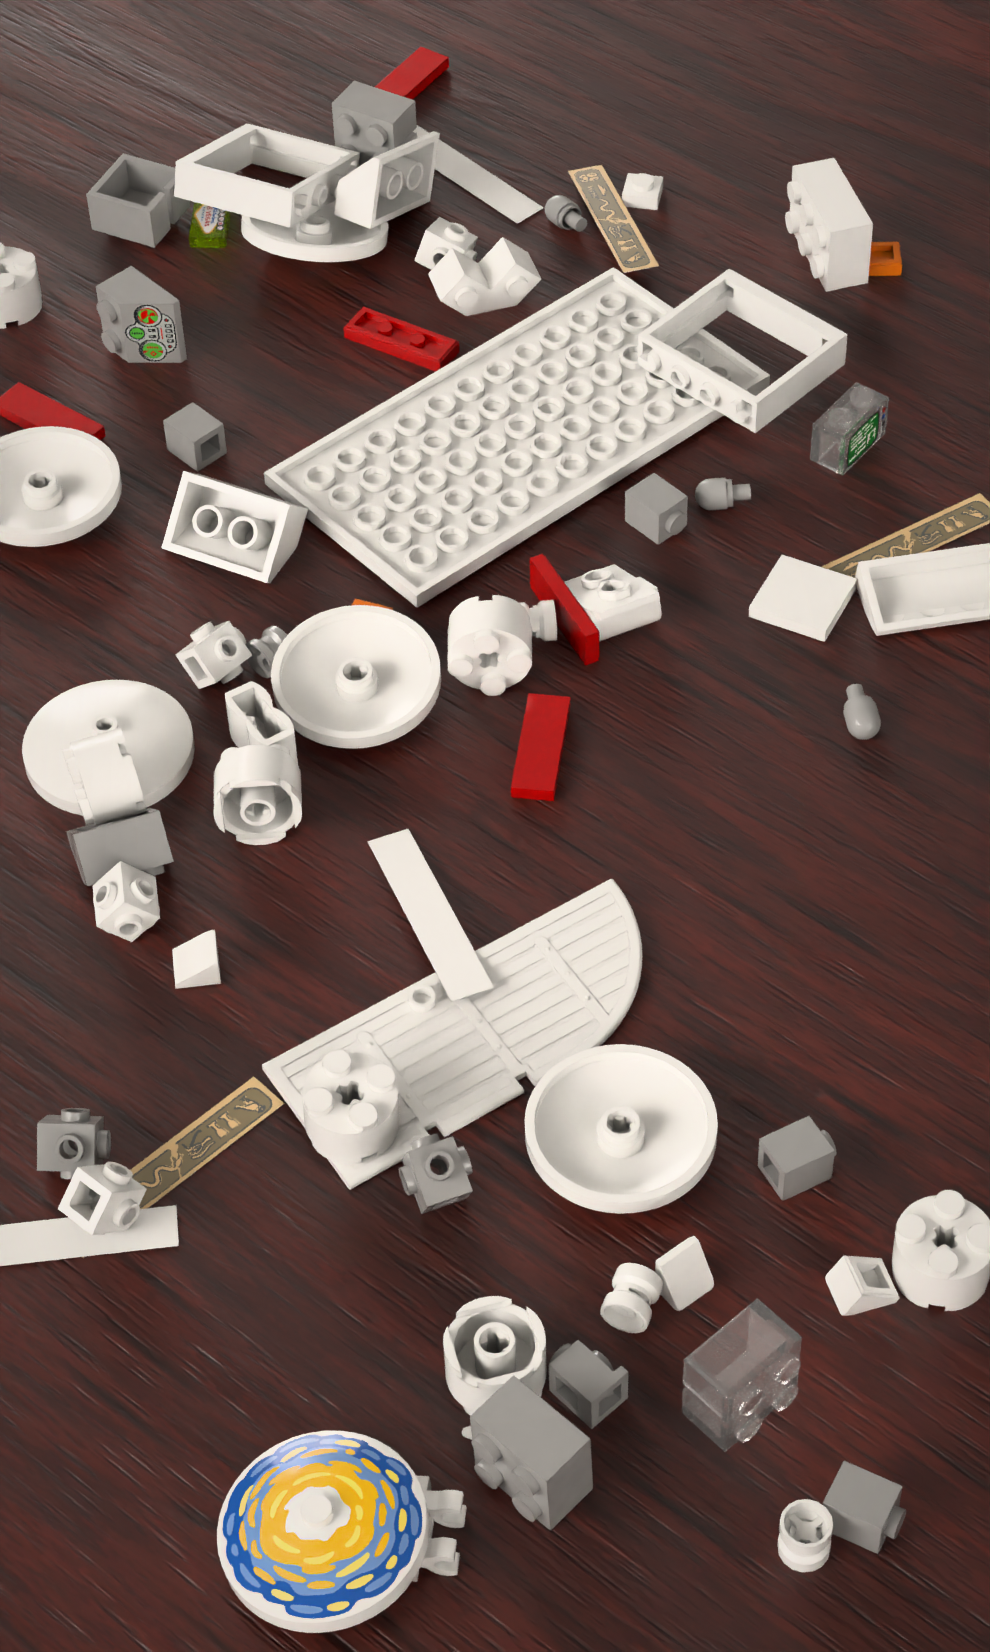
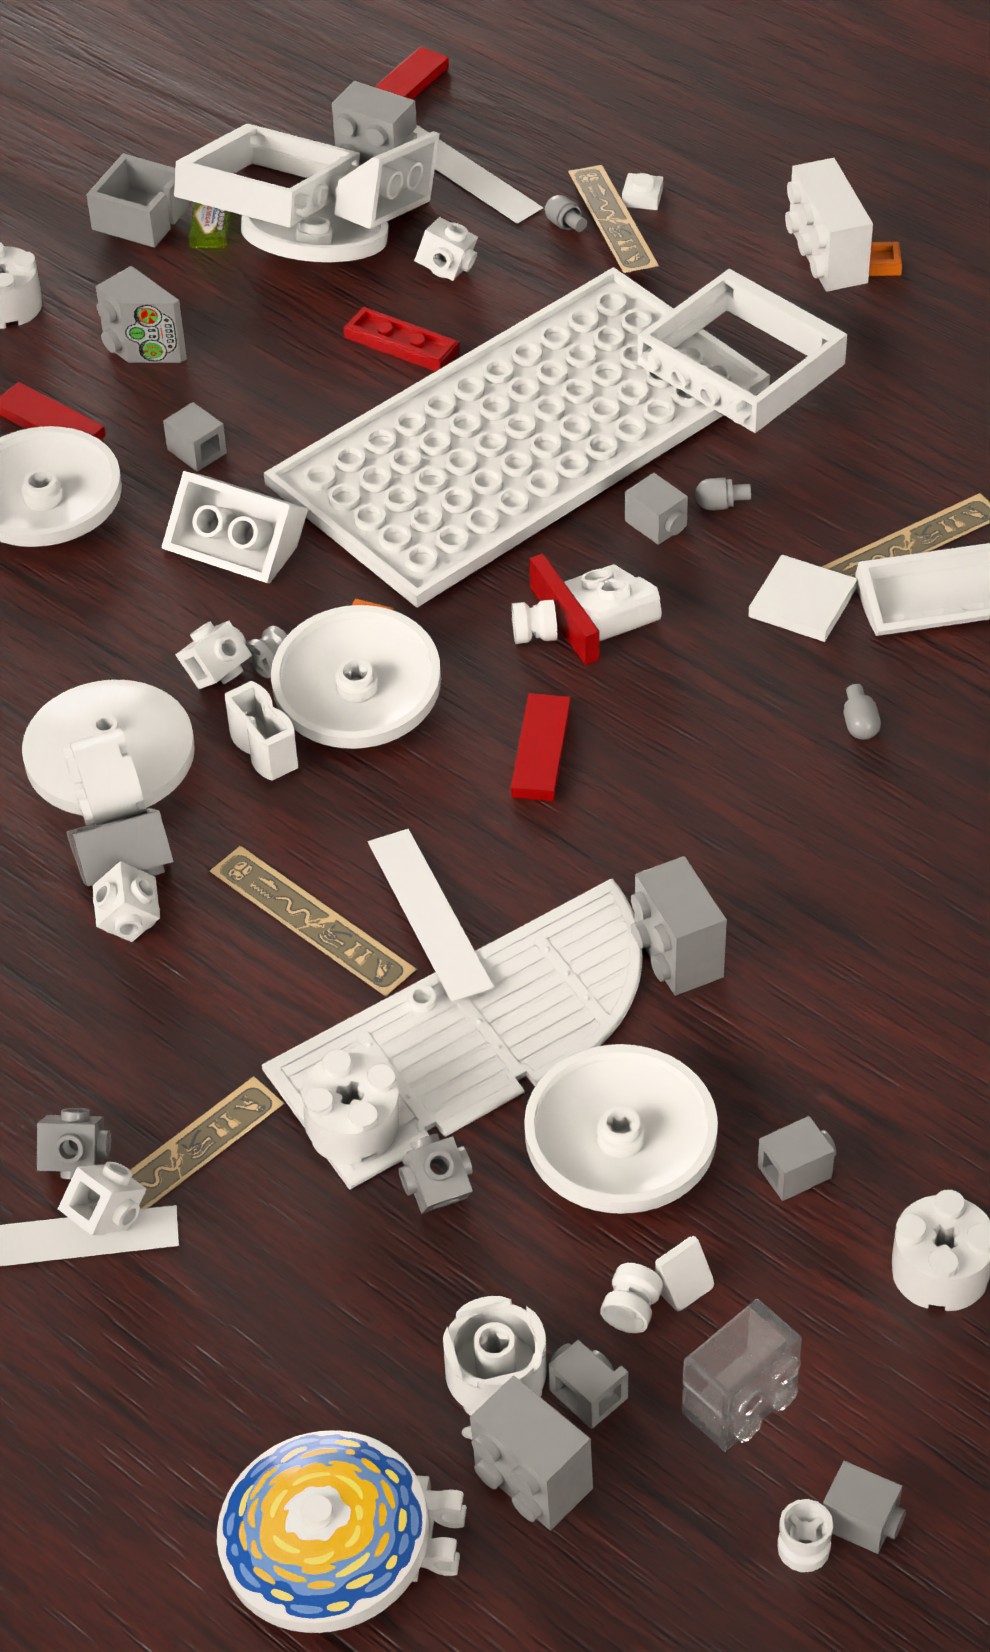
(197, 962): white slope -> none
(257, 793): white brick -> none
(313, 921): none -> sticker
(489, 643): white brick -> none
(492, 284): white brick -> none
(679, 926): none -> light grey brick
(849, 428): clear brick -> none
(860, 1285): white slope -> none

